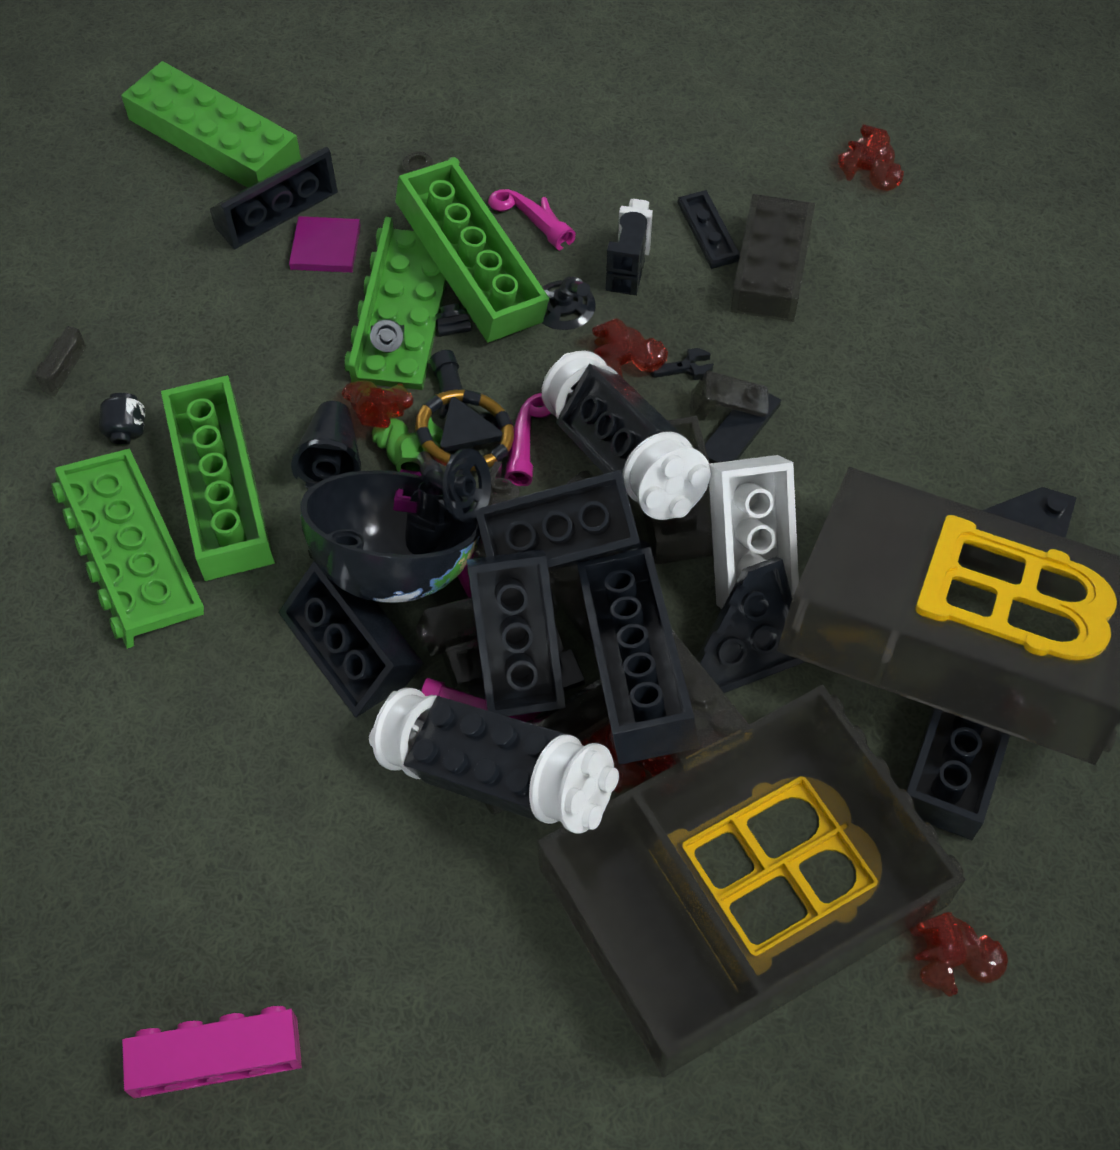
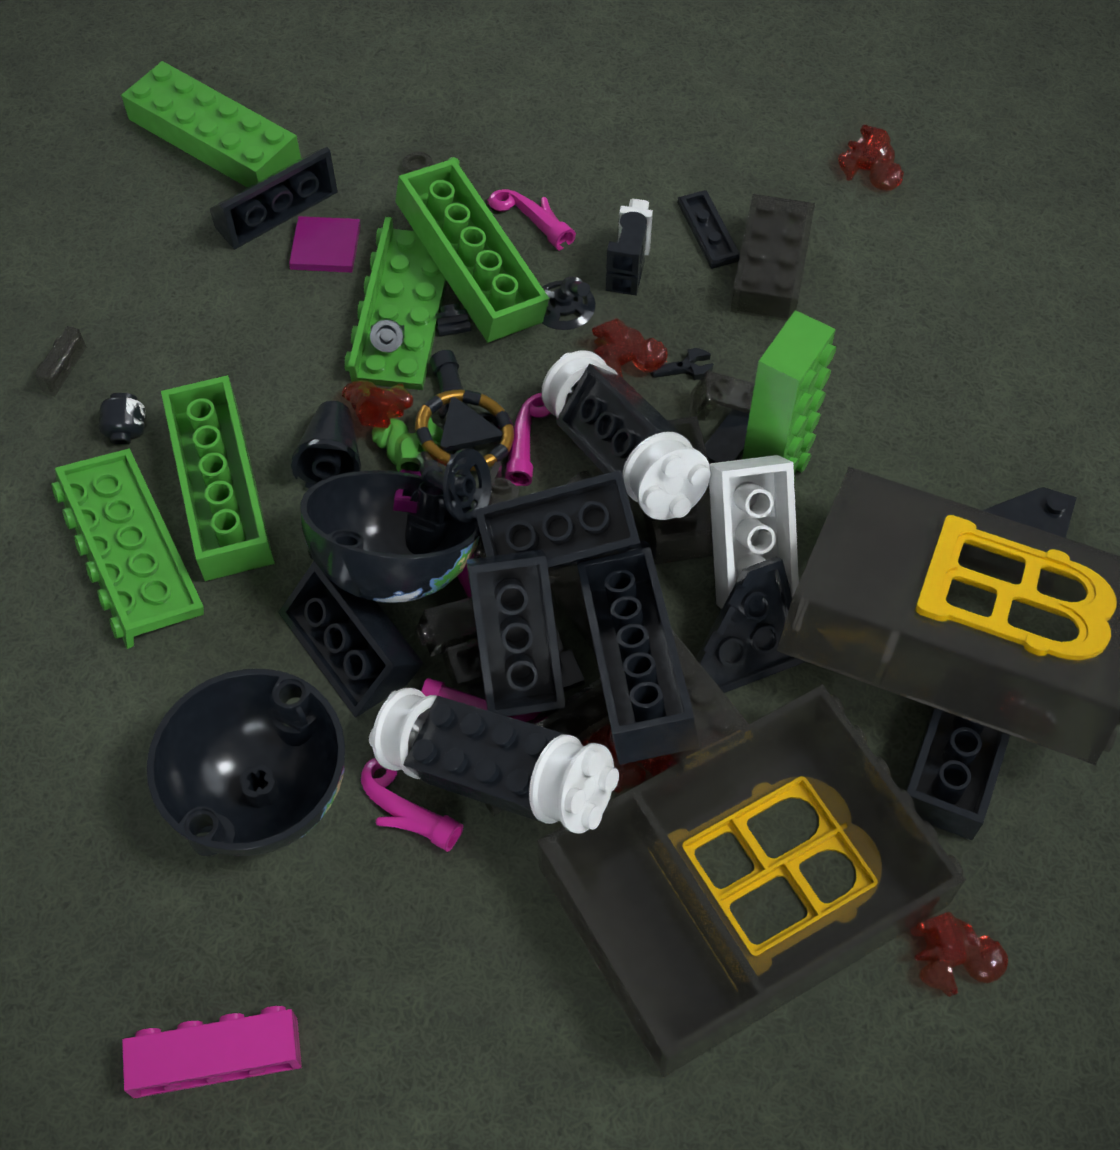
(228, 742): none -> black piece
(406, 814): none -> dark pink plant
(790, 391): none -> bright green brick

